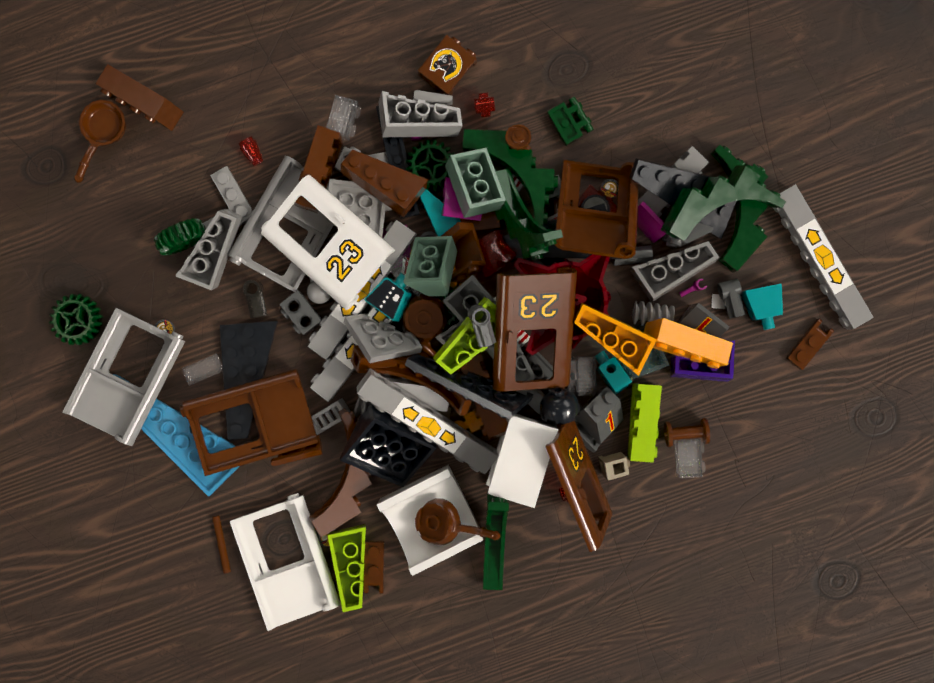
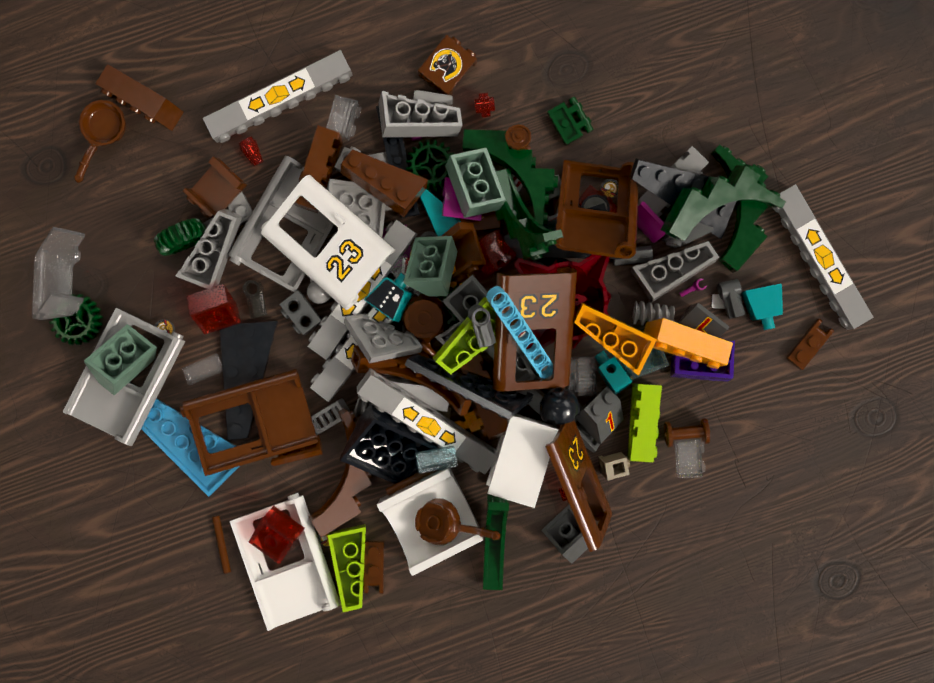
(54, 275): none -> clear windscreen
(121, 359): none -> sand green slope
(213, 309): none -> clear red brick
(215, 188): none -> reddish brown panel
(276, 534): none -> clear red brick
(278, 96): none -> light grey brick
(406, 482): none -> reddish brown bar
(436, 459): none -> clear light blue panel
(514, 330): none -> medium azure beam
(566, 535): none -> dark grey slope

